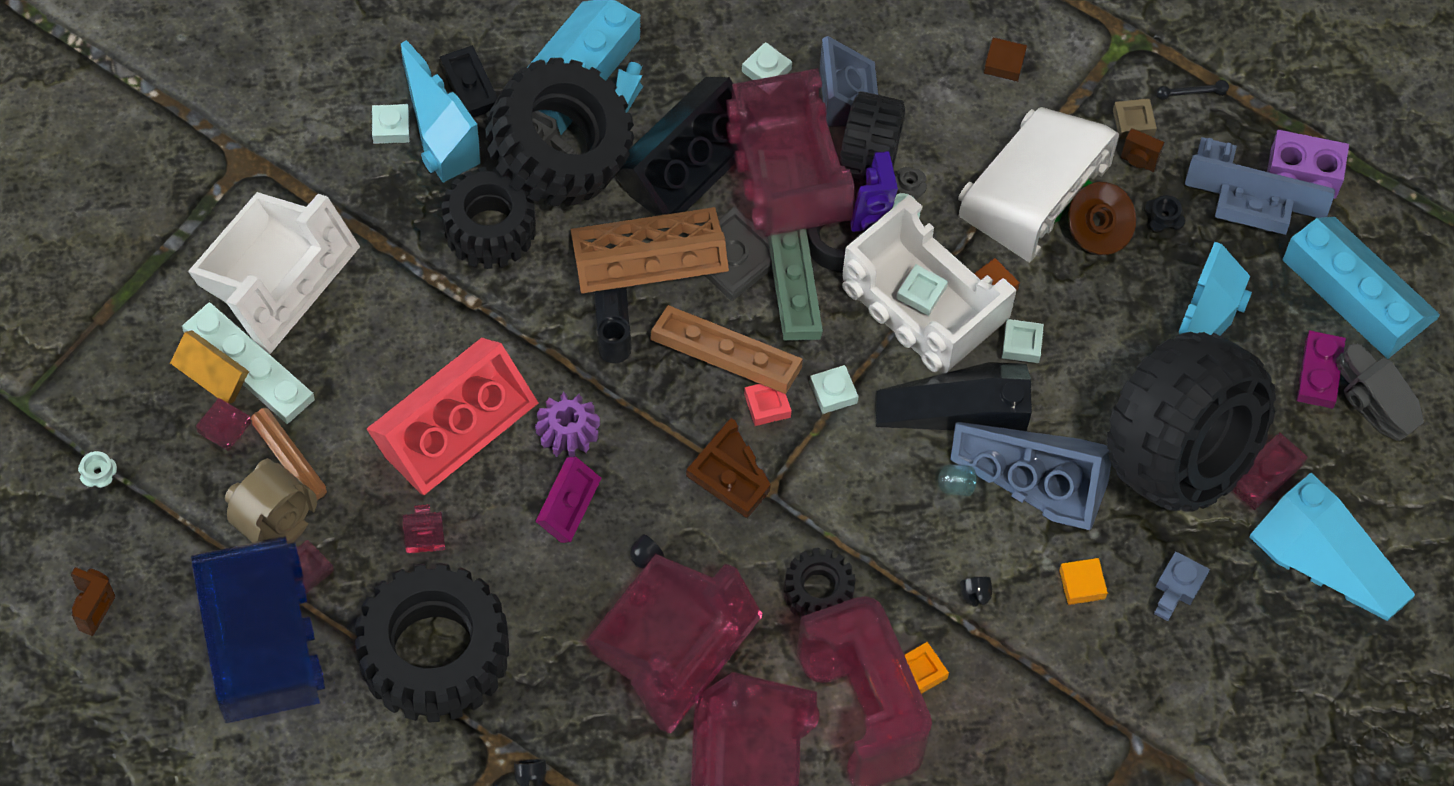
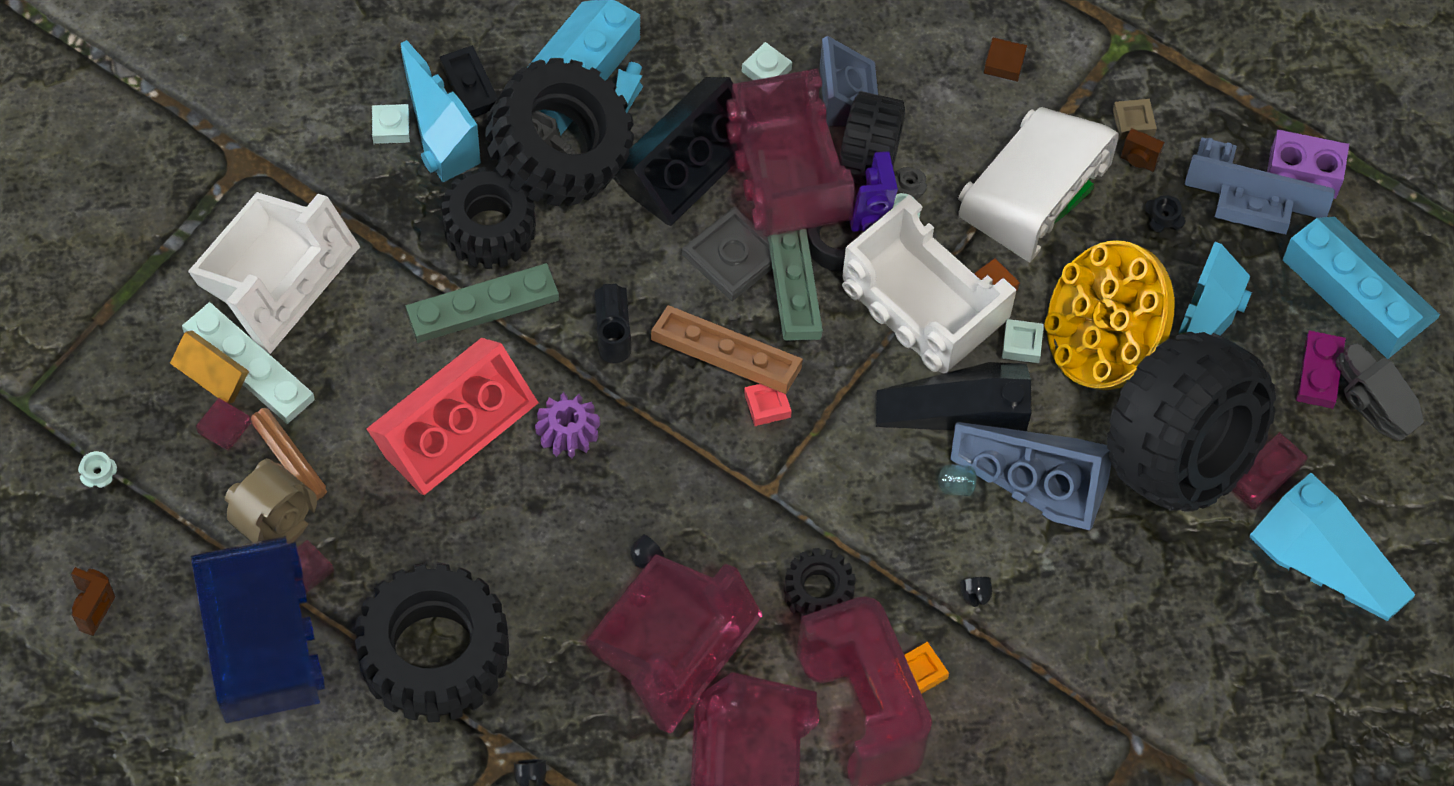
(423, 530): clear pink tile -> none
(482, 303): none -> sand green plate
(568, 499): magenta plate -> none
(644, 263): medium nougat fence -> none
(730, 471): reddish brown wing -> none
(833, 389): light aqua plate -> none
(922, 289): light aqua plate -> none
(1083, 581): light orange tile -> none
(1109, 313): none -> yellow bracket
(1115, 214): reddish brown dish -> none
(1180, 583): sand blue plate -> none
(1220, 88): black hinge -> none

